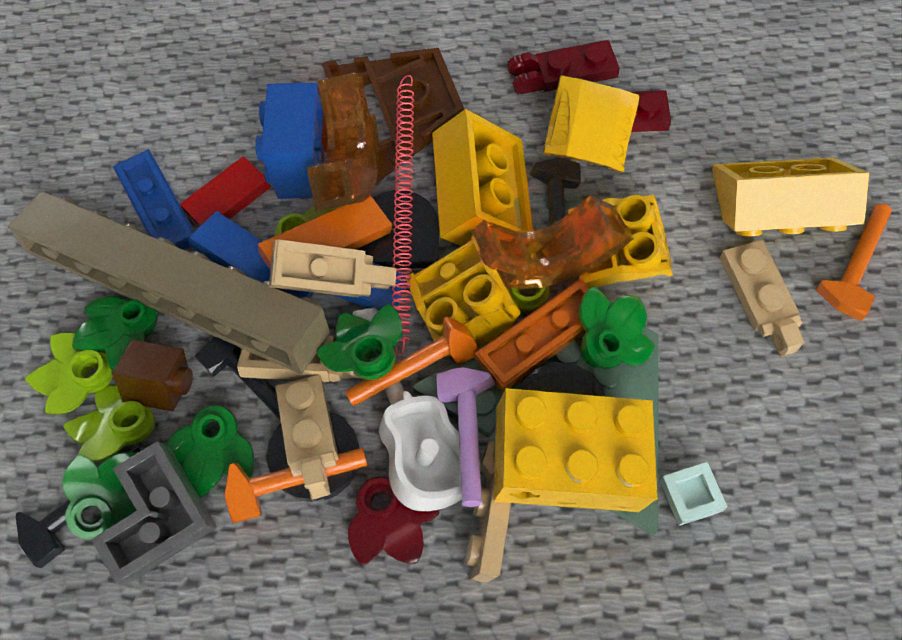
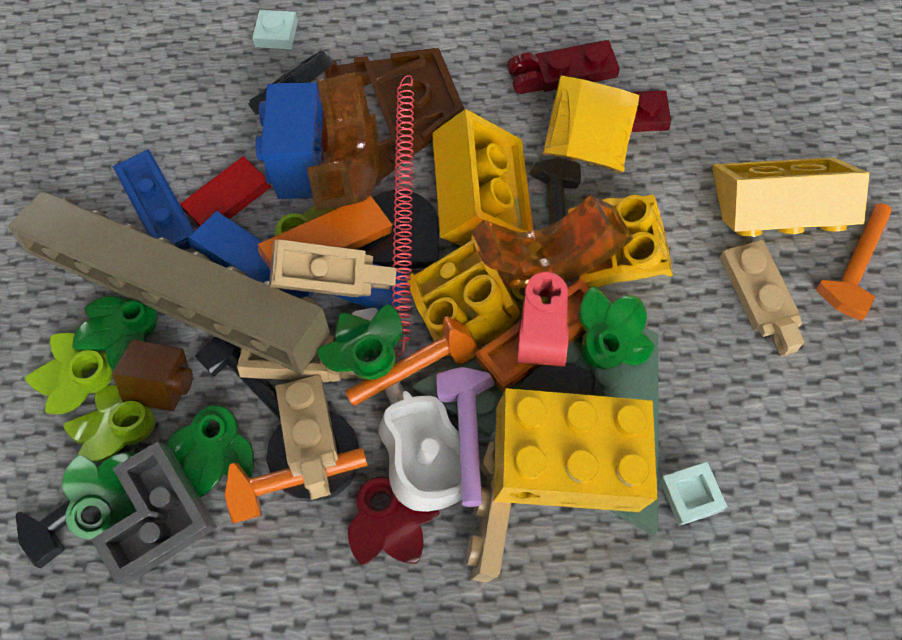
(275, 29): none -> light aqua plate
(304, 73): none -> black tile
(544, 326): none -> coral piece

